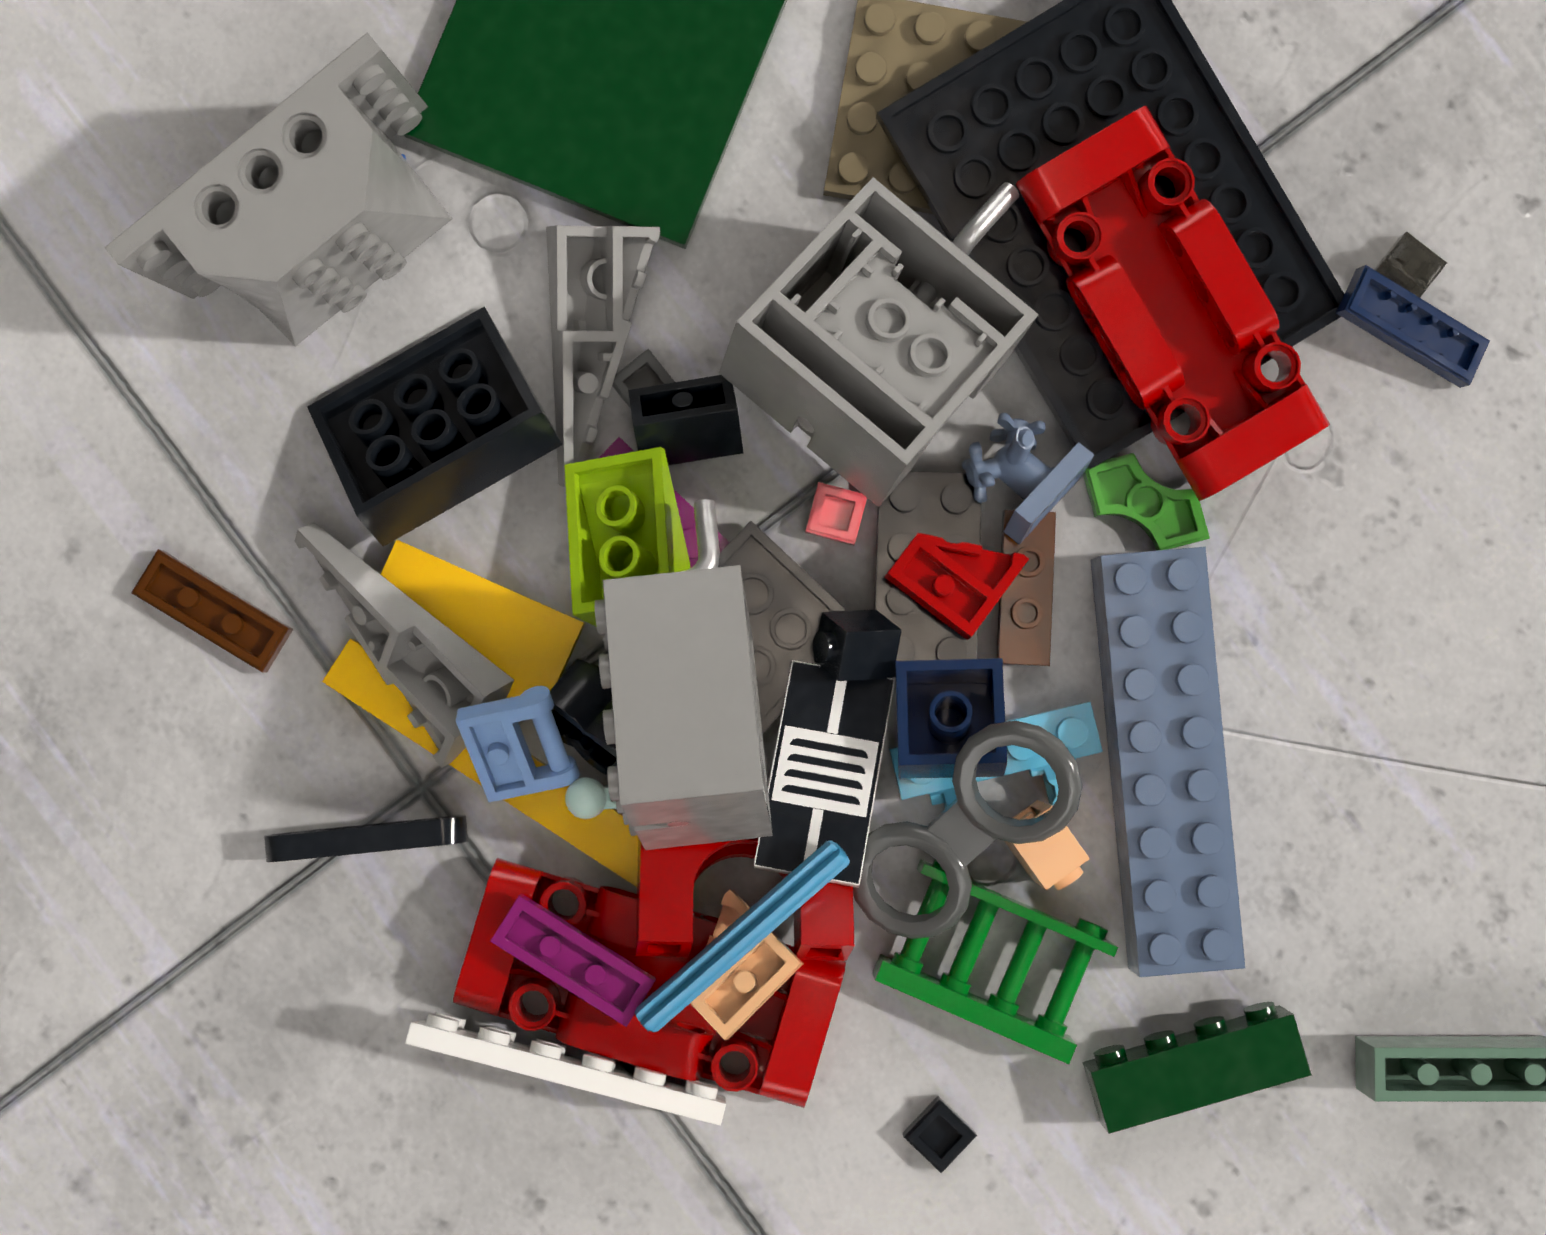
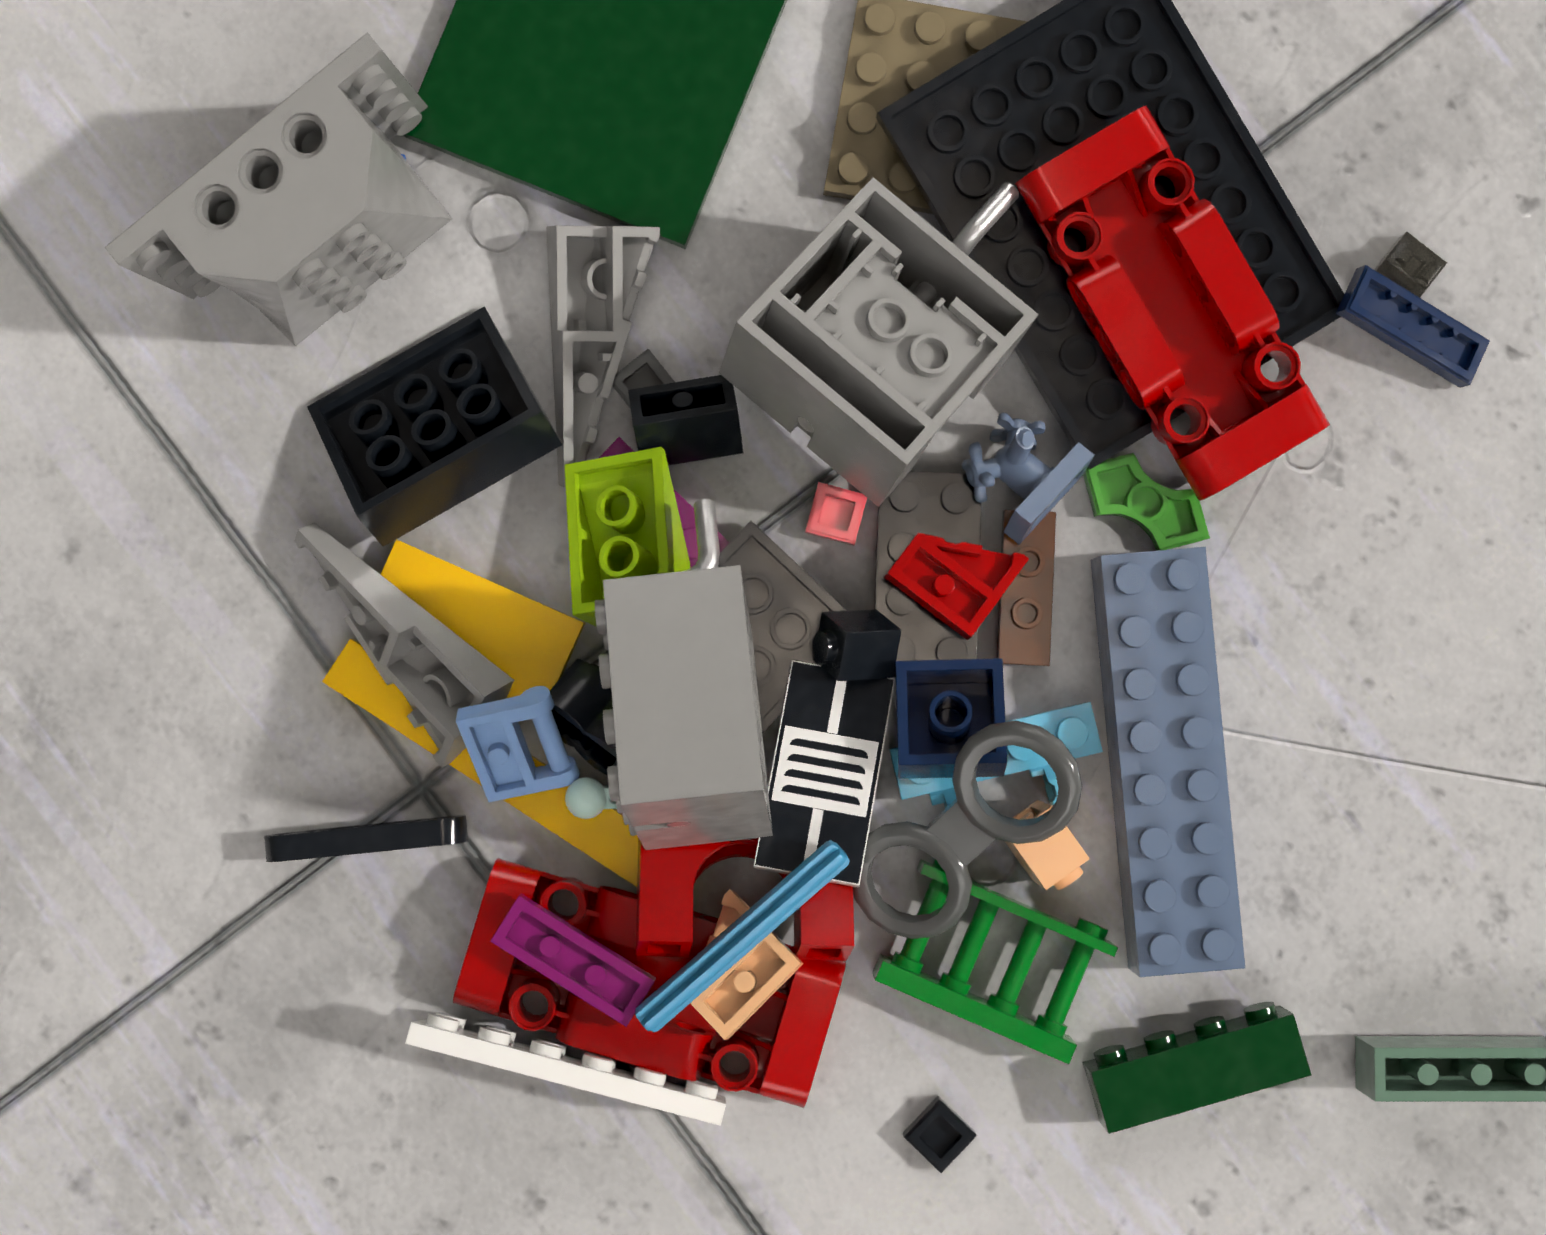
(212, 611): reddish brown tile -> none

